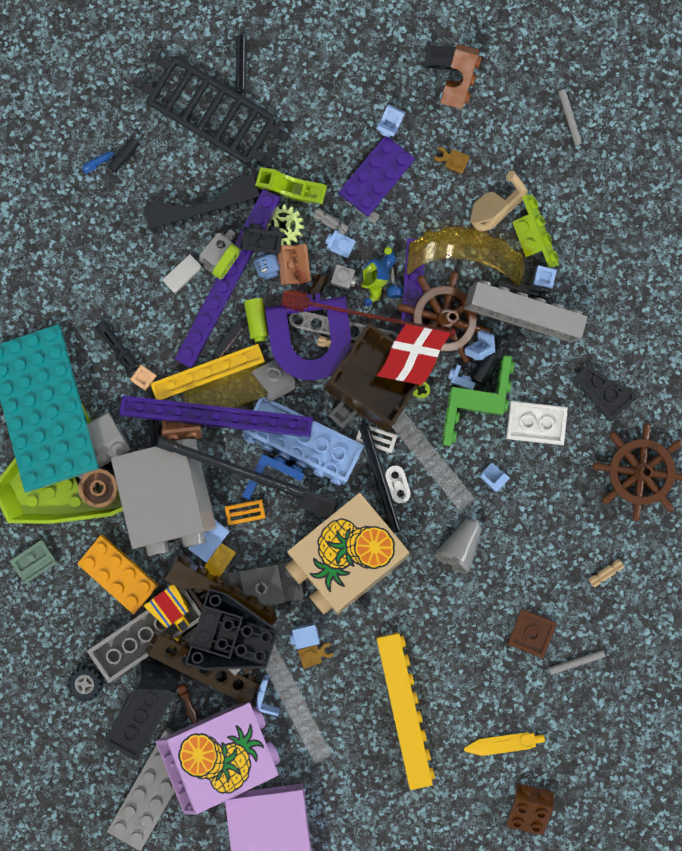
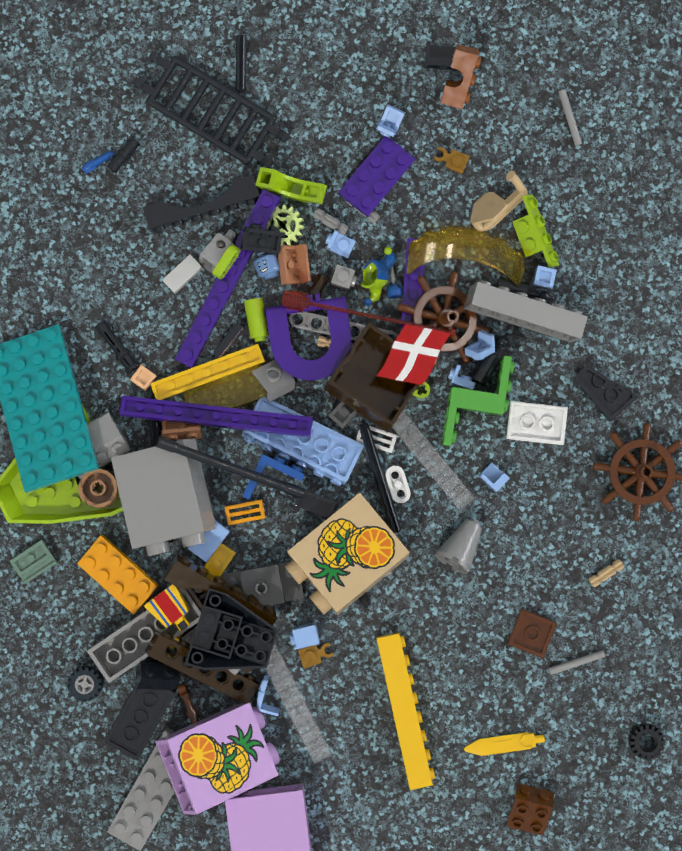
(635, 737): none -> black tyre

